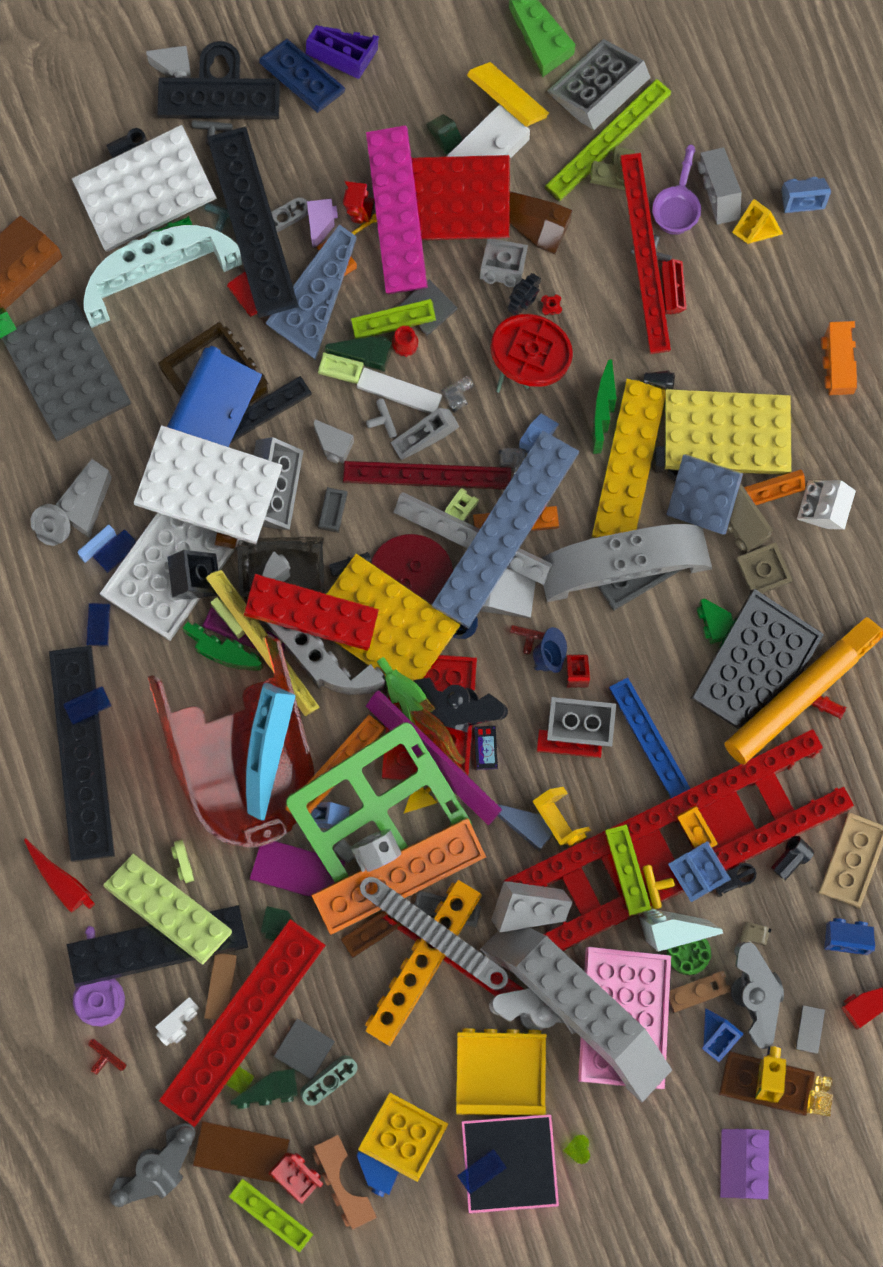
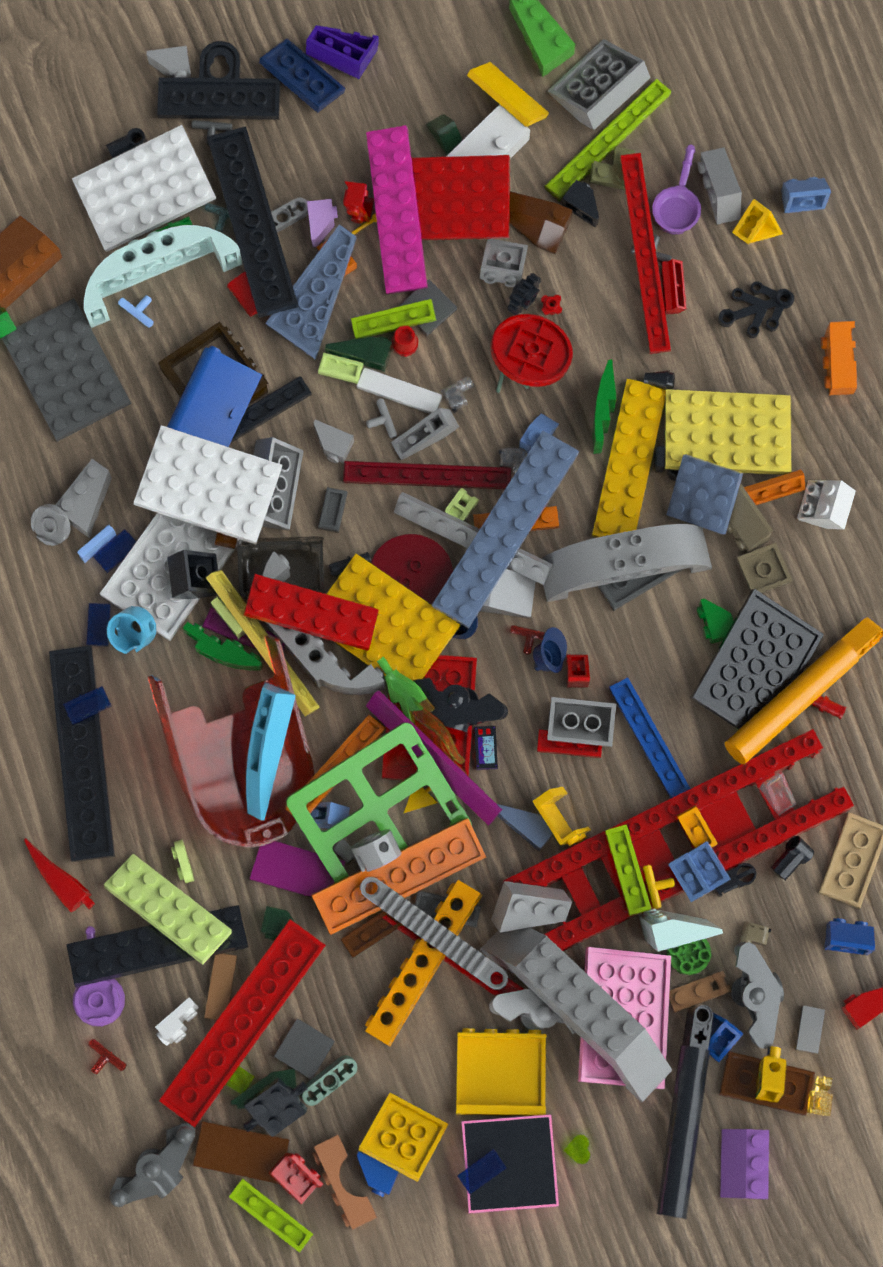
(127, 637): none -> medium azure piece
(137, 311): none -> light blue piece
(275, 1107): none -> black plate
(582, 202): none -> black slope
(685, 1115): none -> black piece
(758, 306): none -> black plant
(778, 793): none -> clear slope

